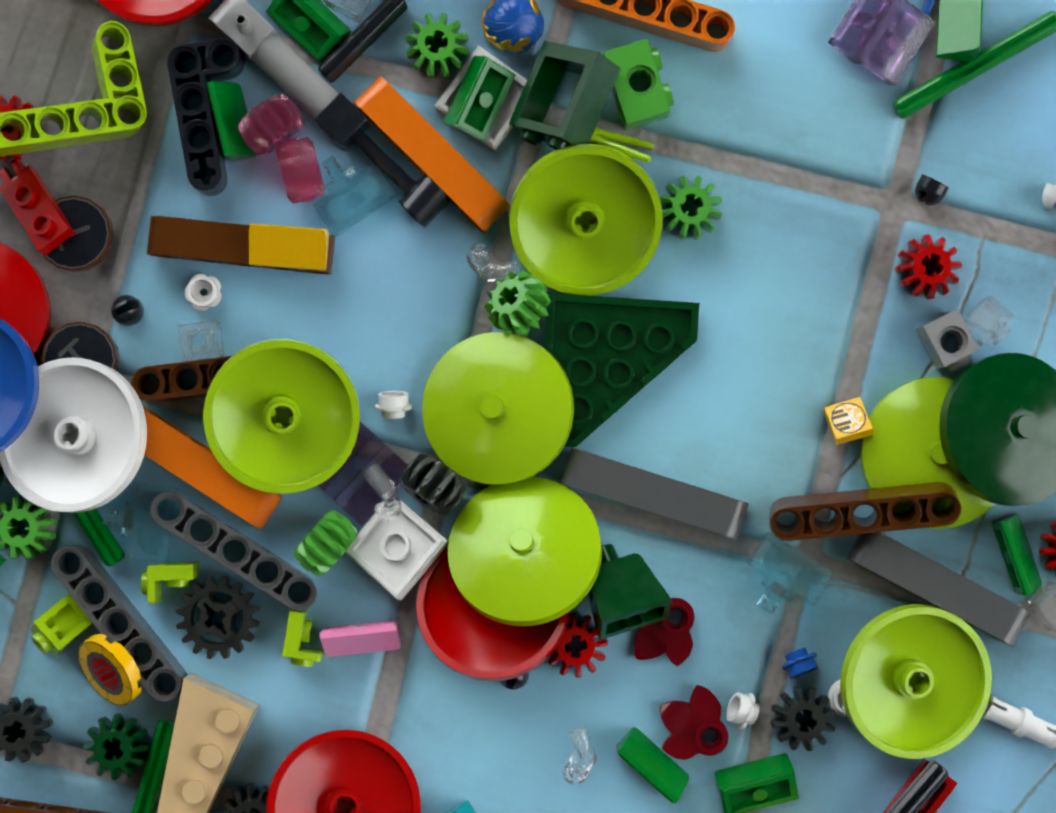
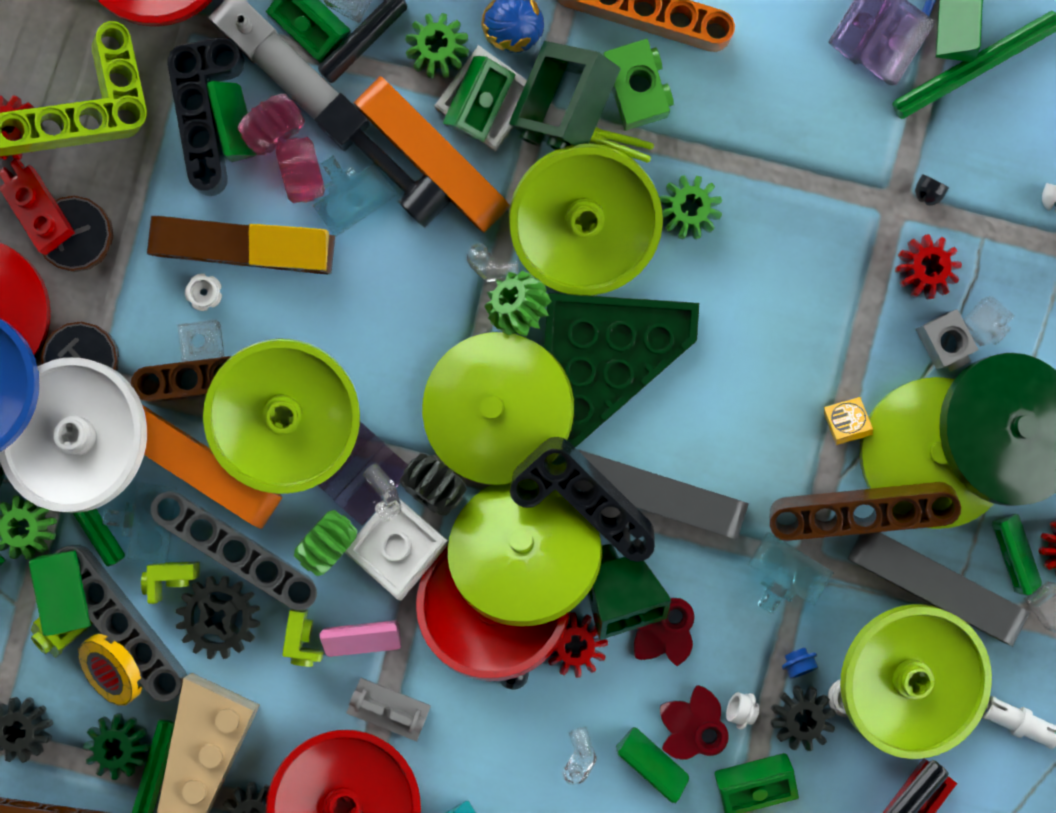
(59, 593): none -> green slope
(130, 317): black hinge -> none
(388, 709): none -> light grey hinge
(393, 404): white plate -> none
(587, 503): none -> black beam

